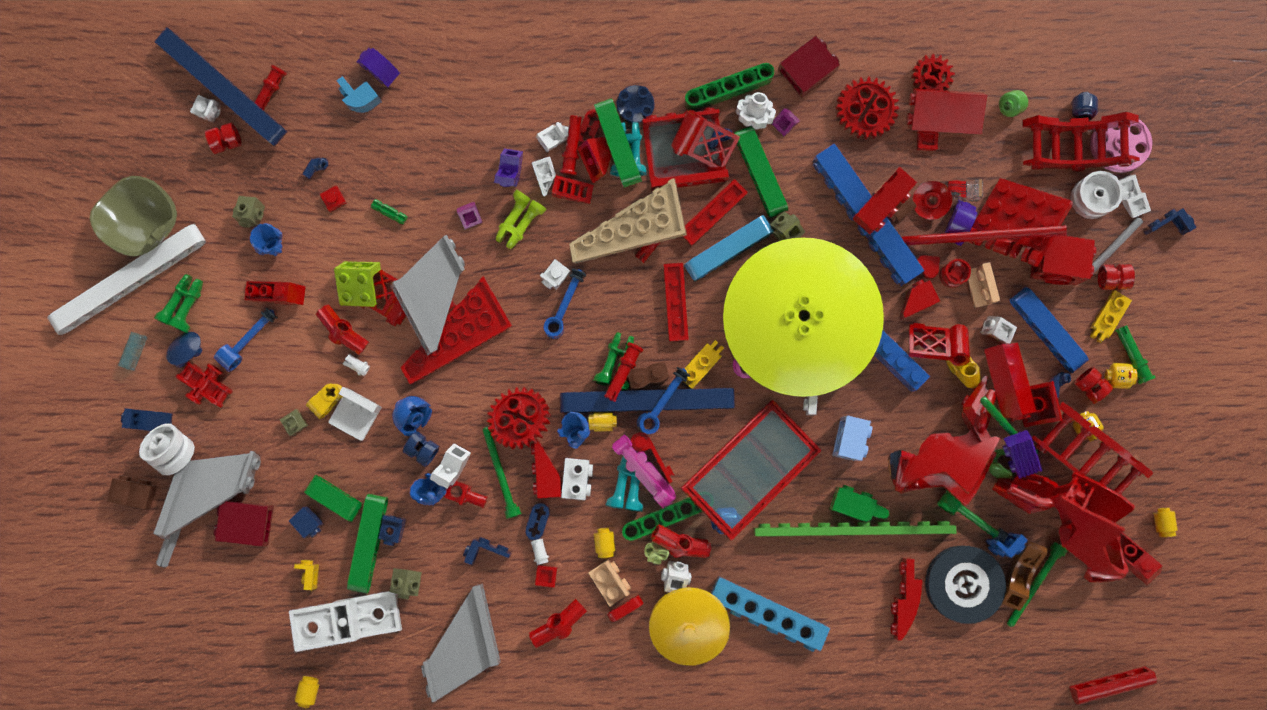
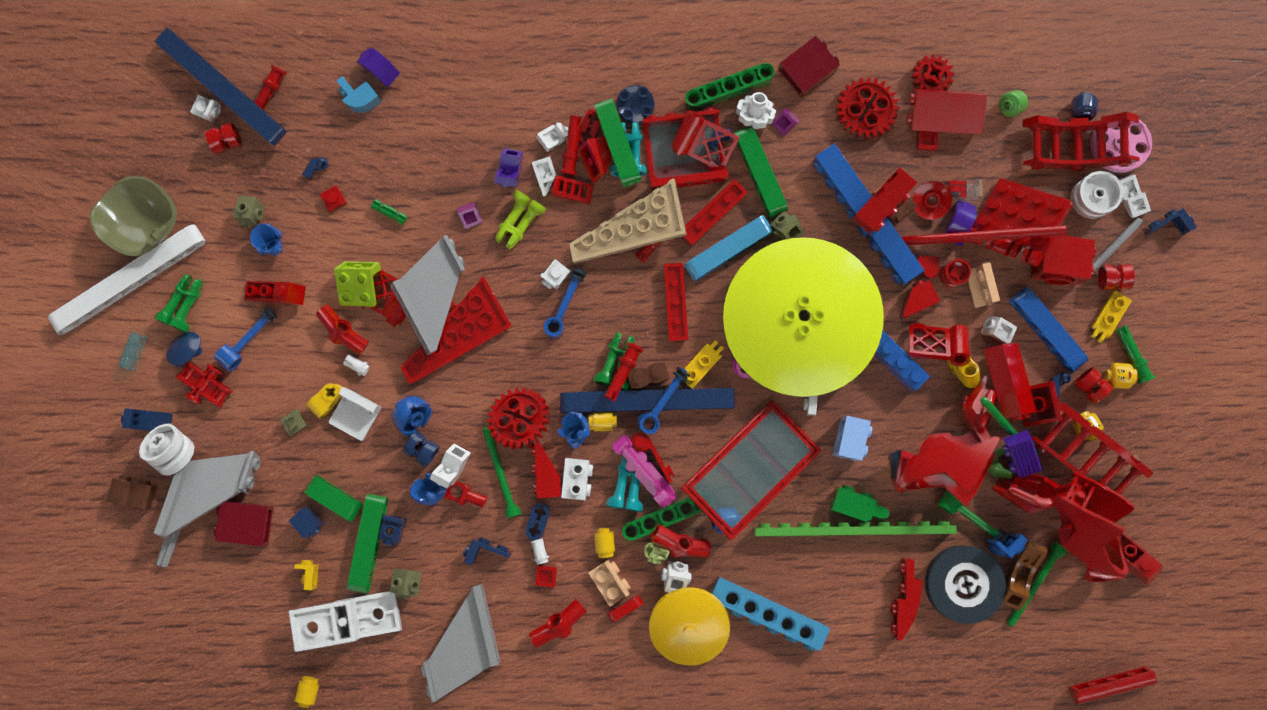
(1165, 522): yellow brick -> none

